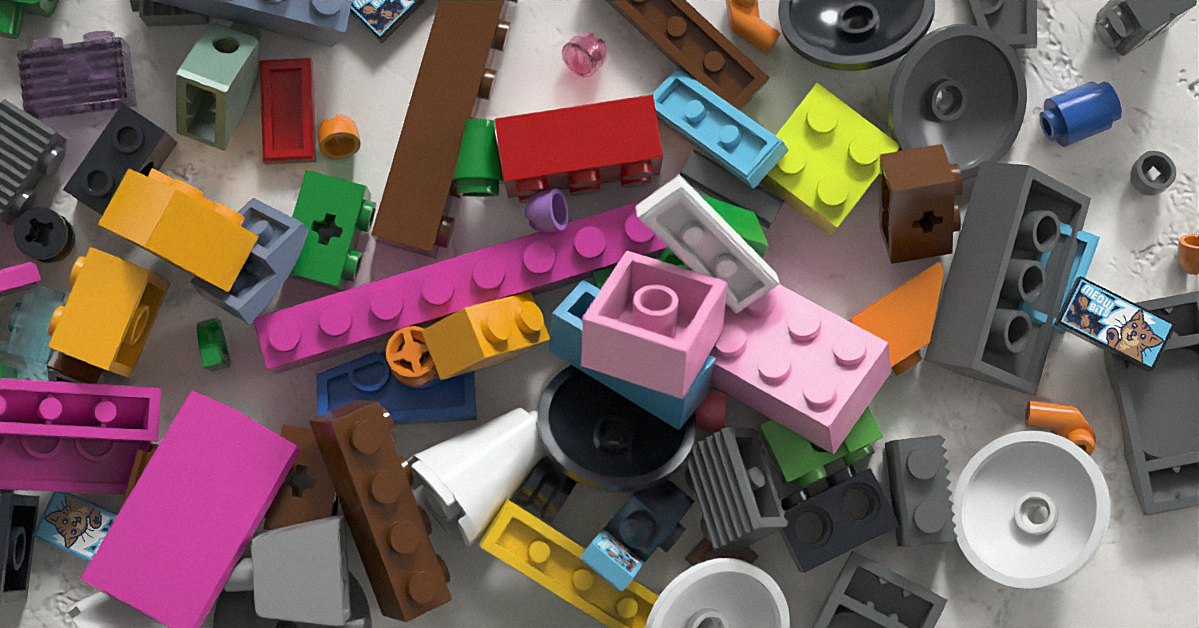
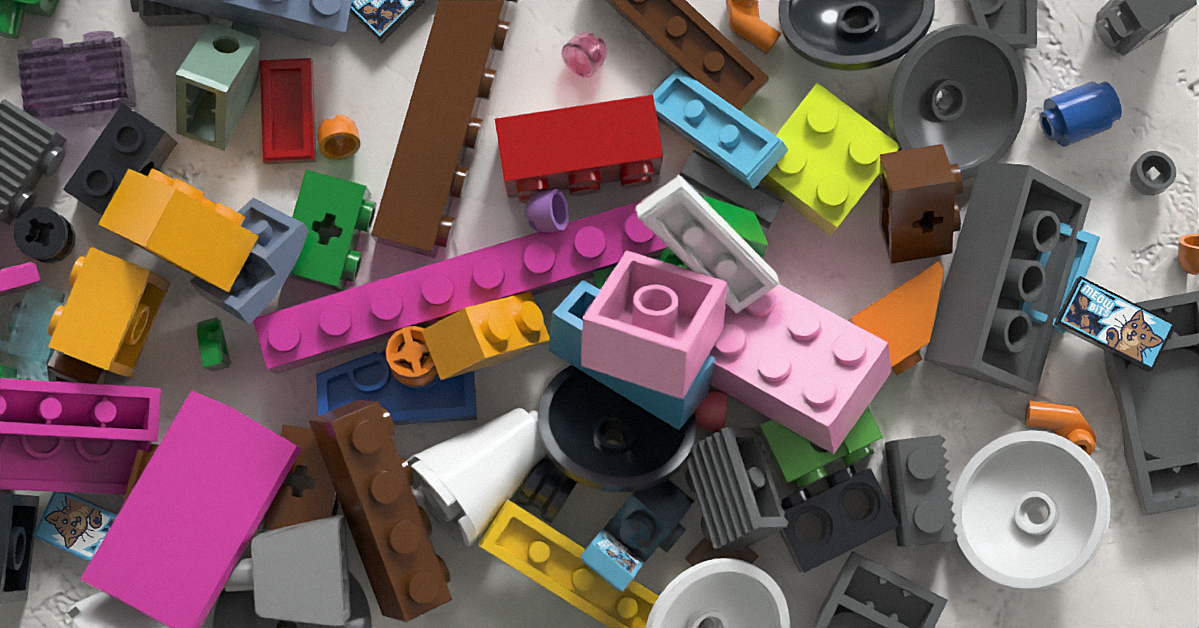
(478, 160): green cone -> none

